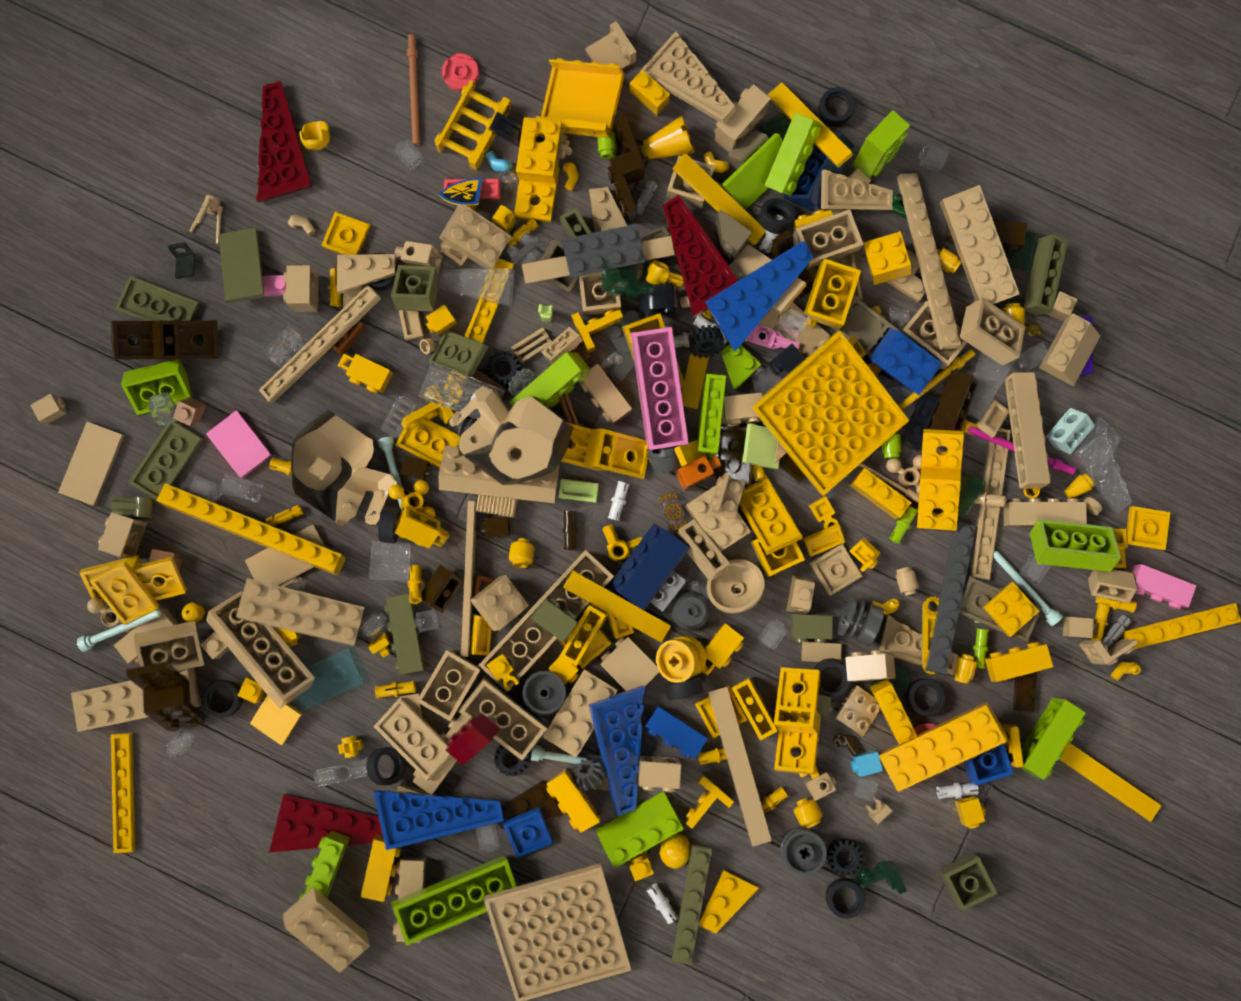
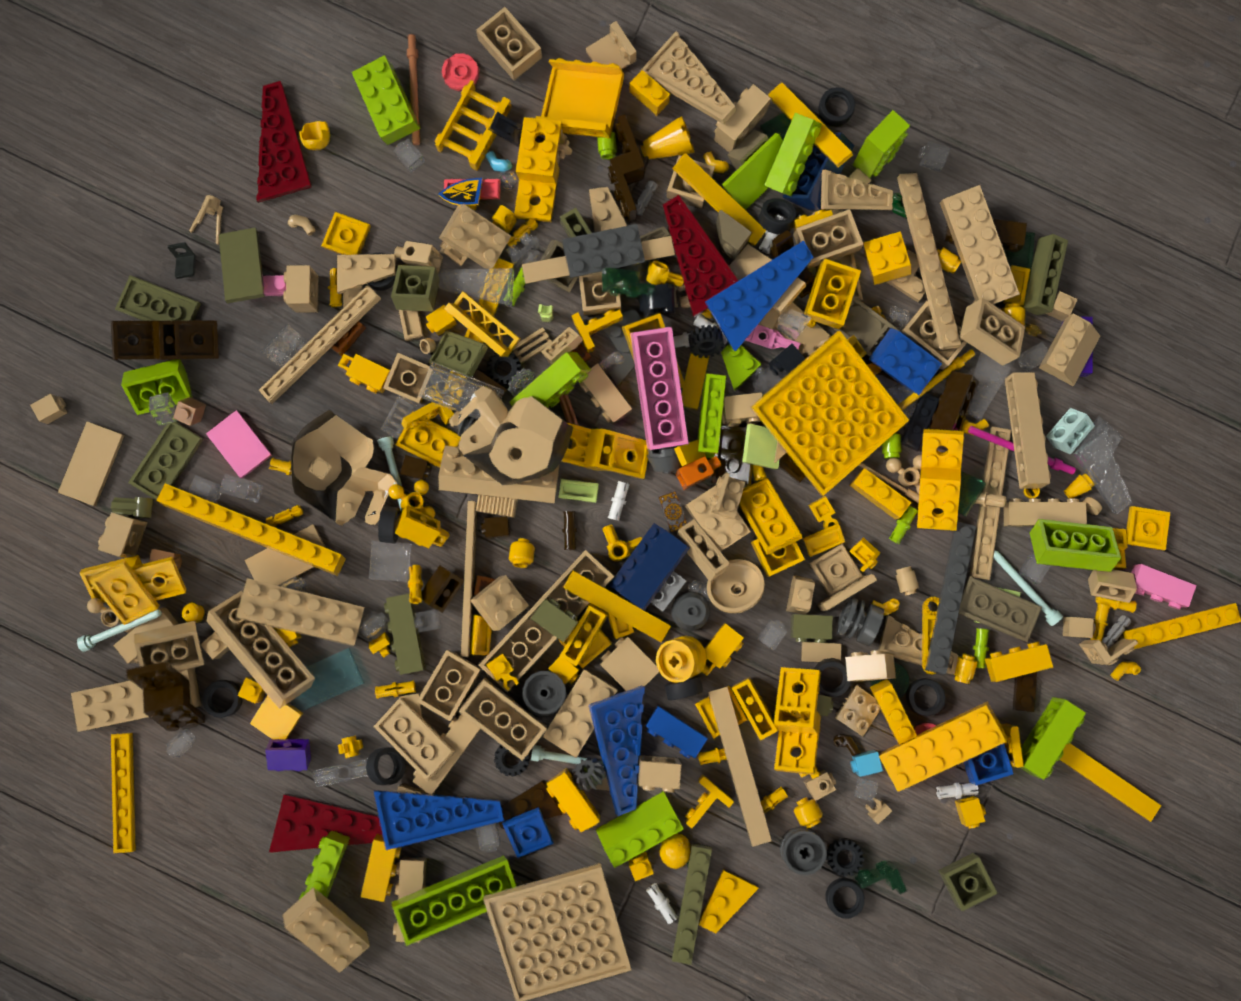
(288, 754): none -> dark purple brick
(385, 100): none -> lime brick
(406, 377): none -> tan brick
(471, 738): dark red brick -> none
(476, 327): none -> yellow fence
(509, 43): none -> tan brick
(518, 286): none -> lime pin
(571, 170): yellow arm -> none
(846, 592): none -> tan tile
(993, 418): tan tile -> none
(1010, 609): yellow plate -> none
(1021, 279): none -> yellow plate

